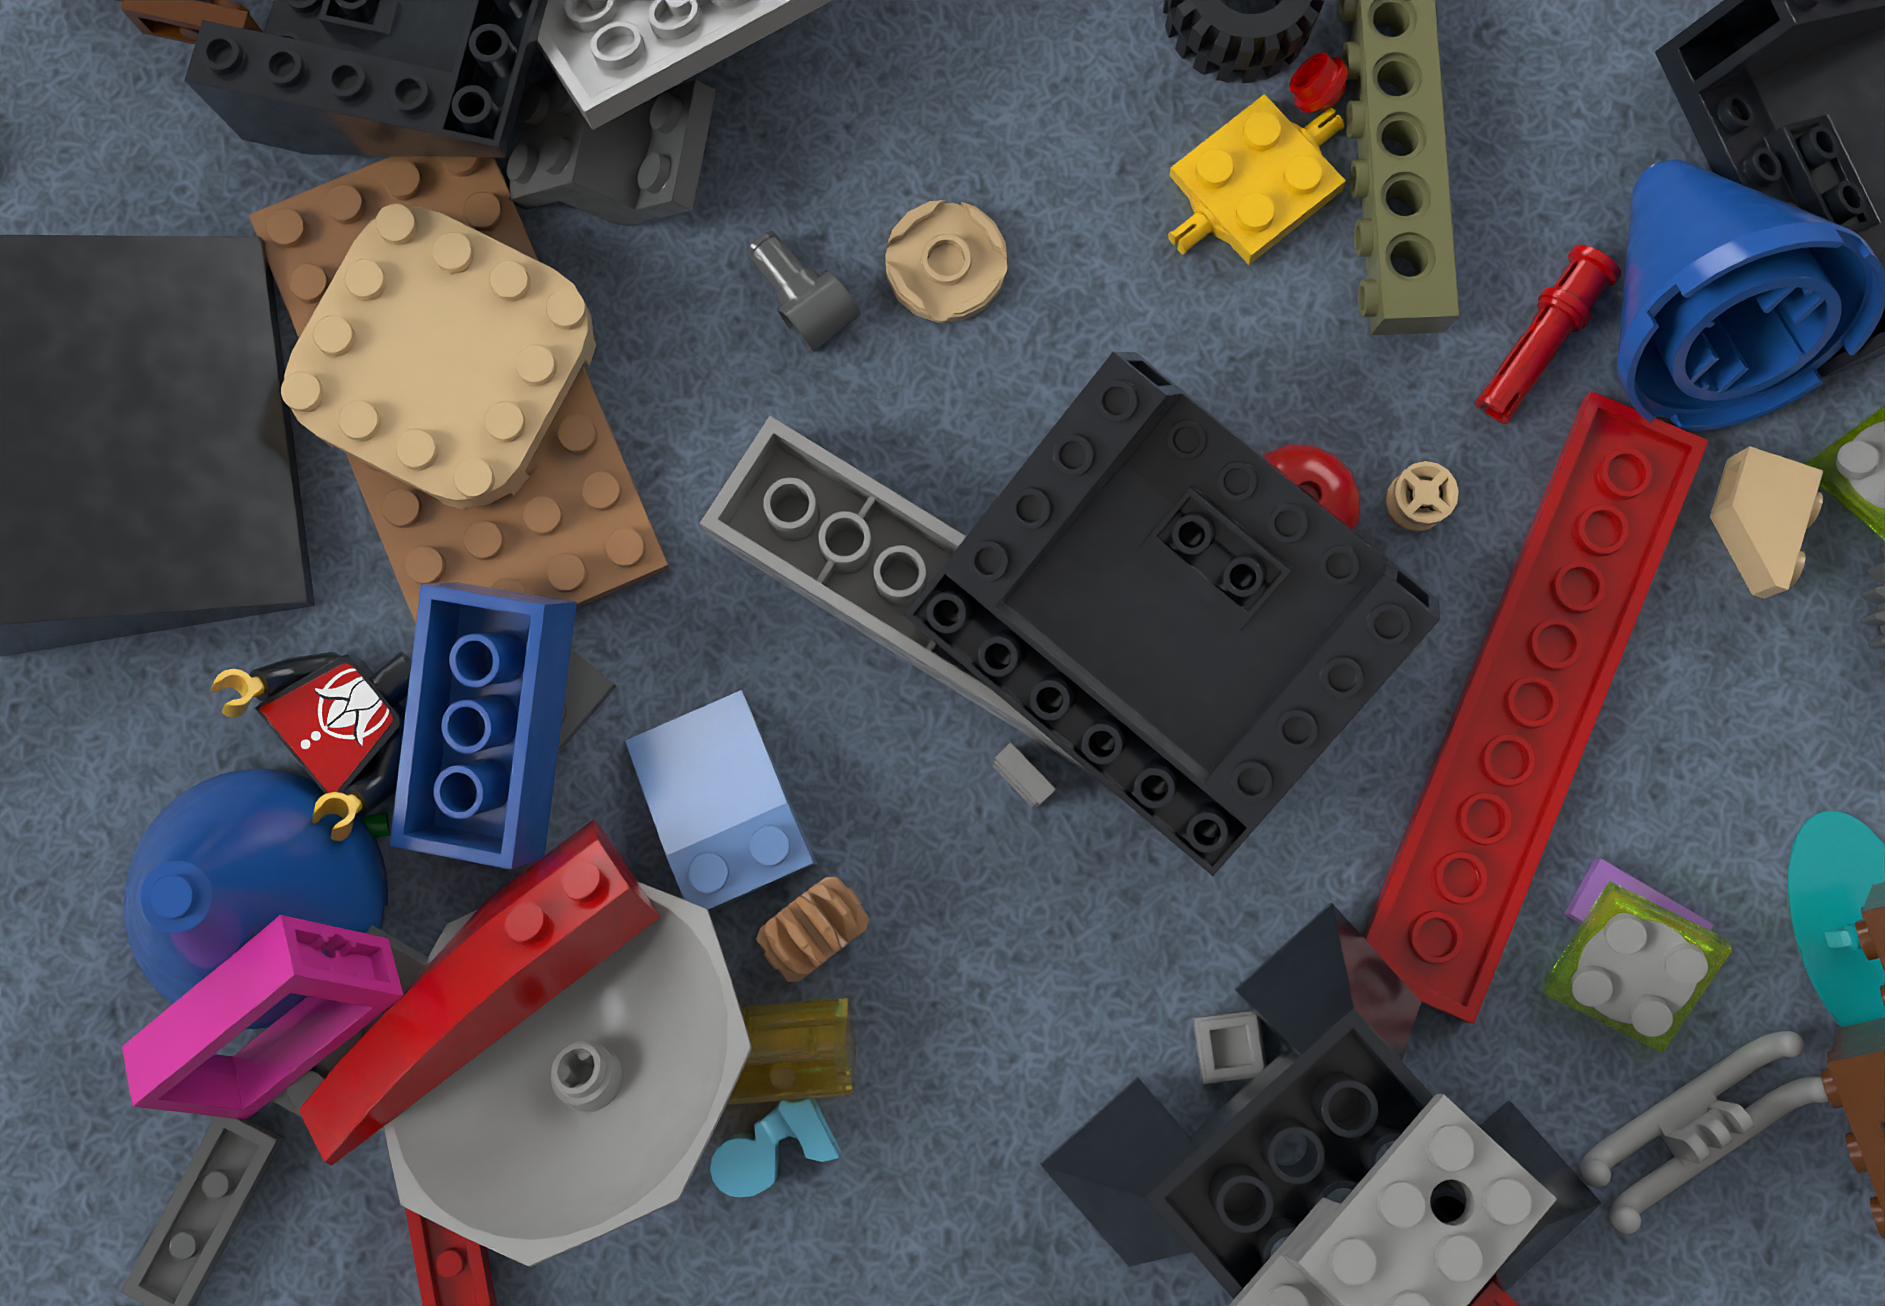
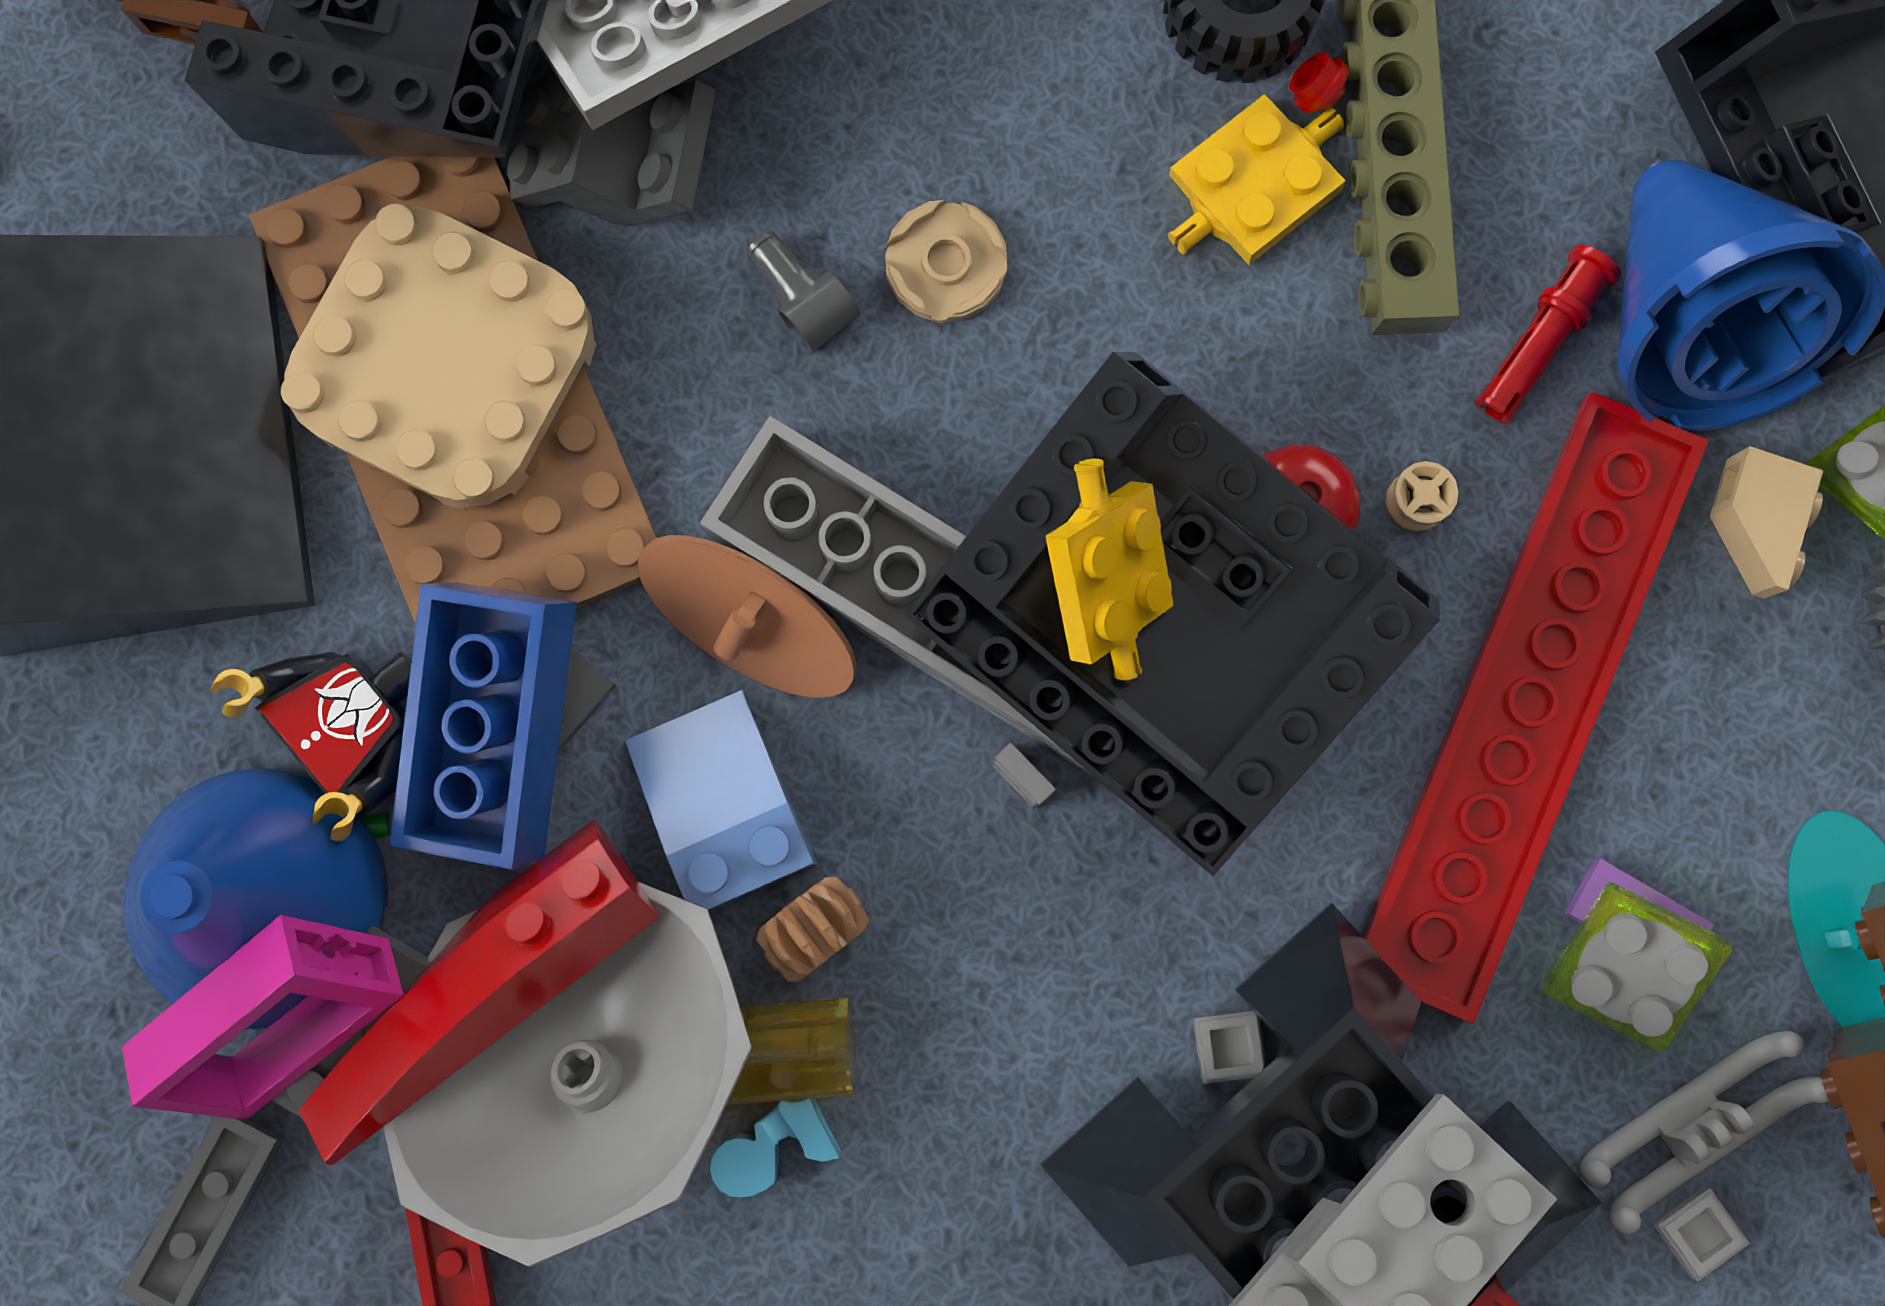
(747, 616): none -> nougat shield
(1109, 570): none -> yellow plate
(1700, 1233): none -> light grey tile

